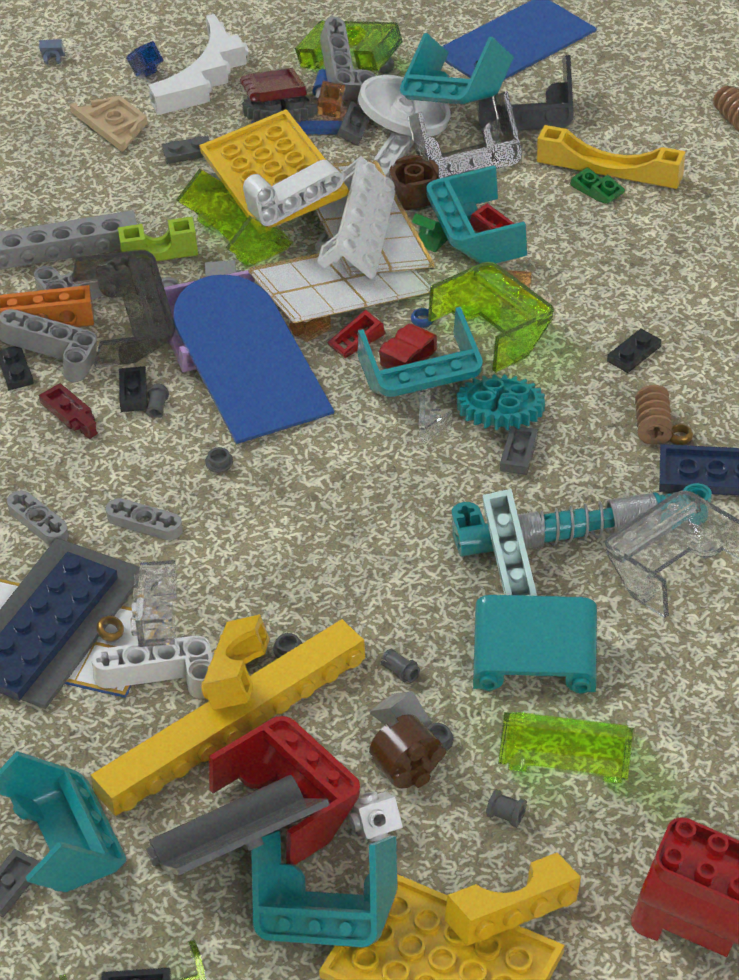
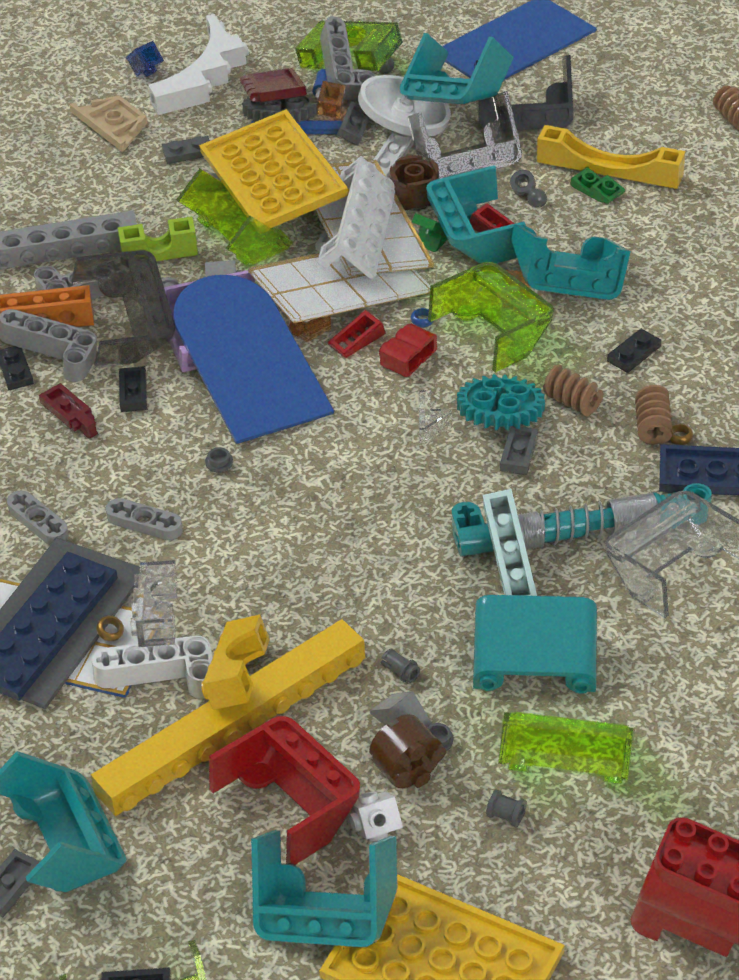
(52, 48): sand blue tile -> none
(157, 396): dark grey pin -> none
(232, 826): dark grey door -> none
(285, 643): dark grey plate -> none
(292, 194): white beam -> none
(424, 373): teal windscreen -> none
(481, 913): yellow arch -> none
(536, 197): none -> dark grey plate
(572, 390): none -> medium nougat piece
(592, 273): none -> teal windscreen

